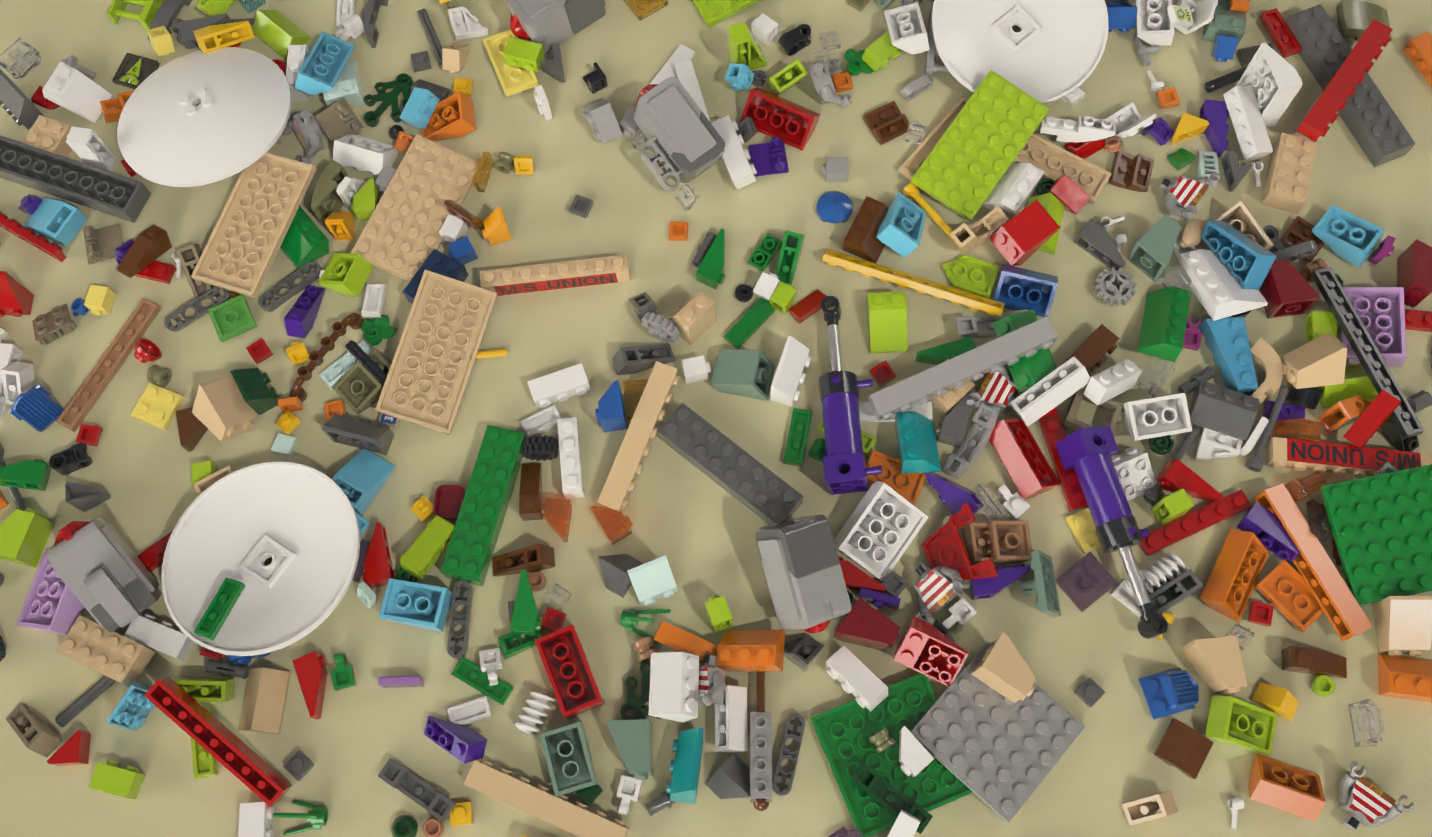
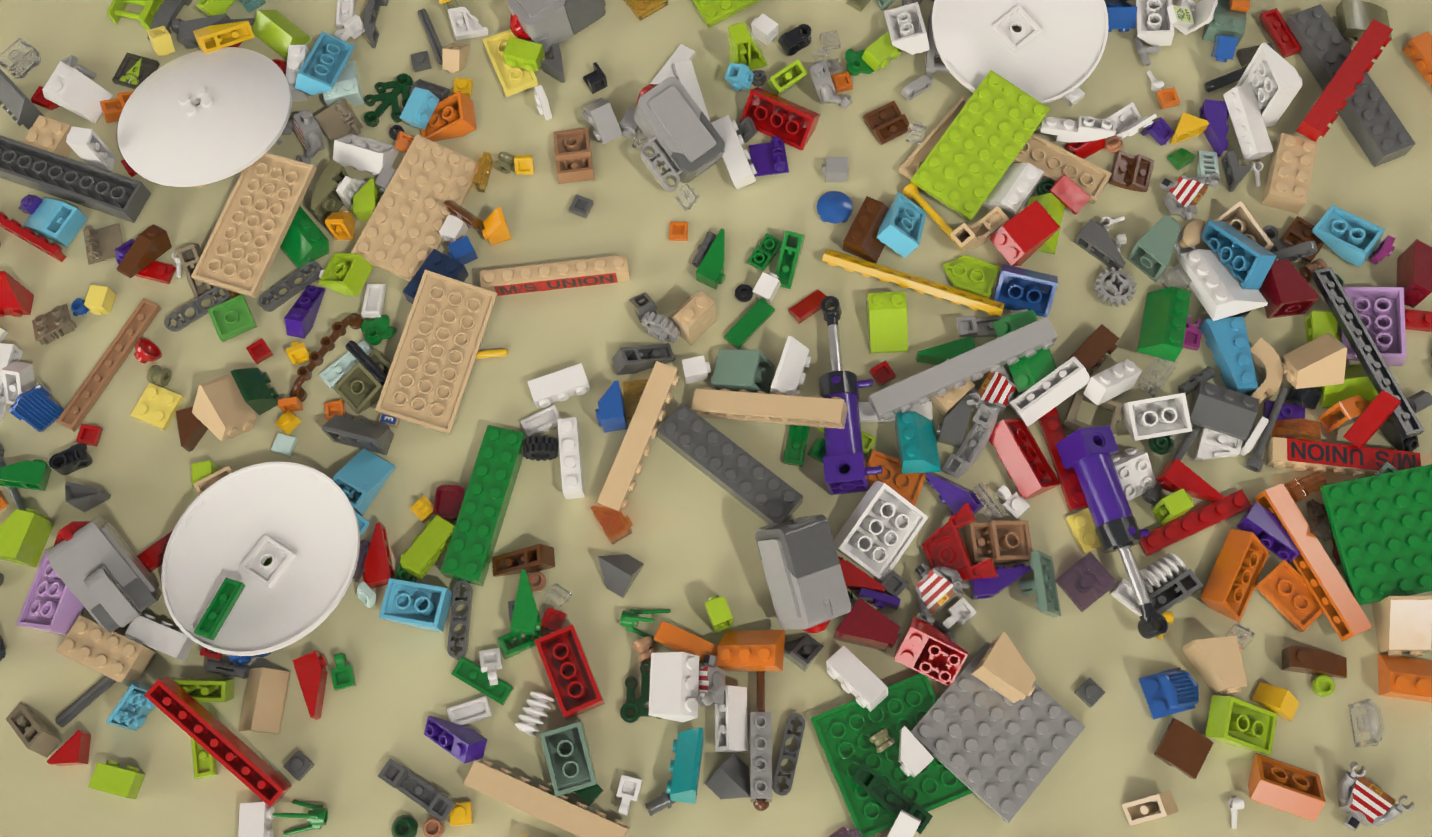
(401, 681): medium lavender tile -> none
(531, 492): reddish brown slope -> none
(558, 515): clear orange slope -> none
(573, 155): none -> medium nougat slope
(635, 745): sand green slope -> none
(653, 581): light aqua slope -> none
(770, 408): none -> tan brick
(783, 297): lime brick -> none
(1260, 613): red plate -> none

